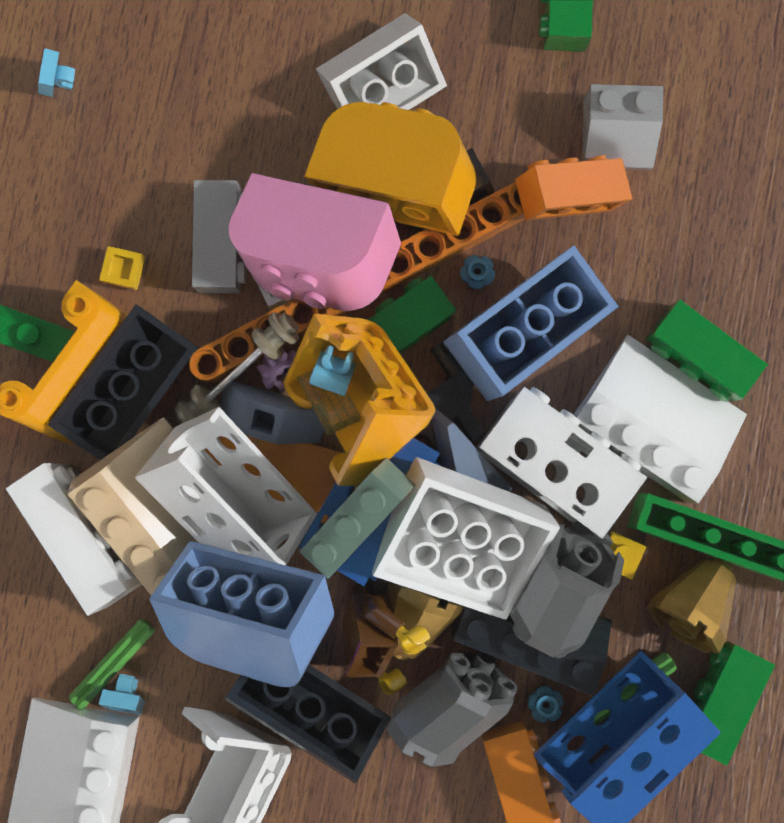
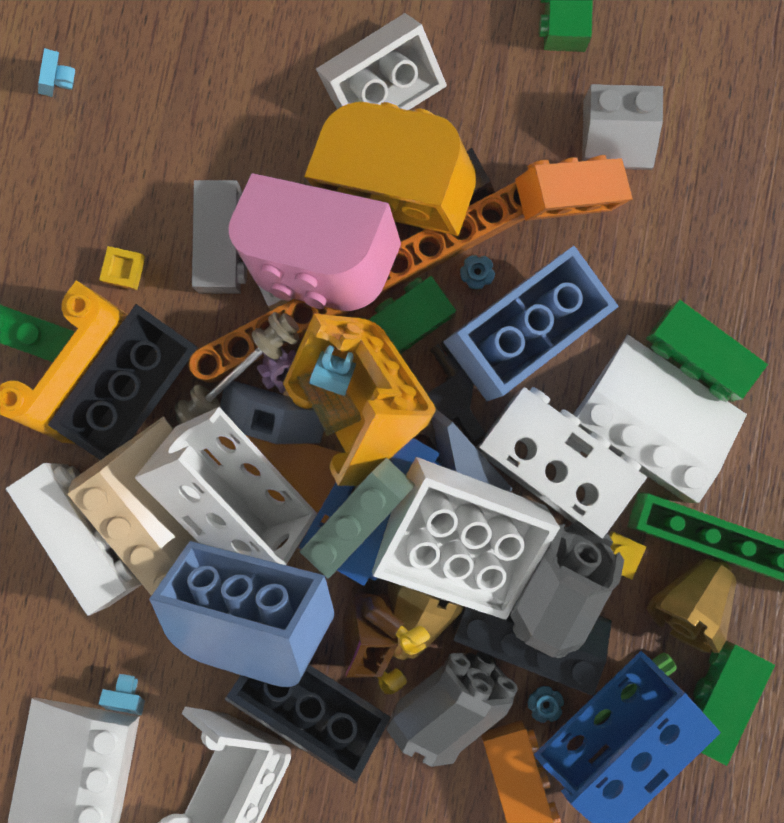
(111, 663): bright green axle -> none

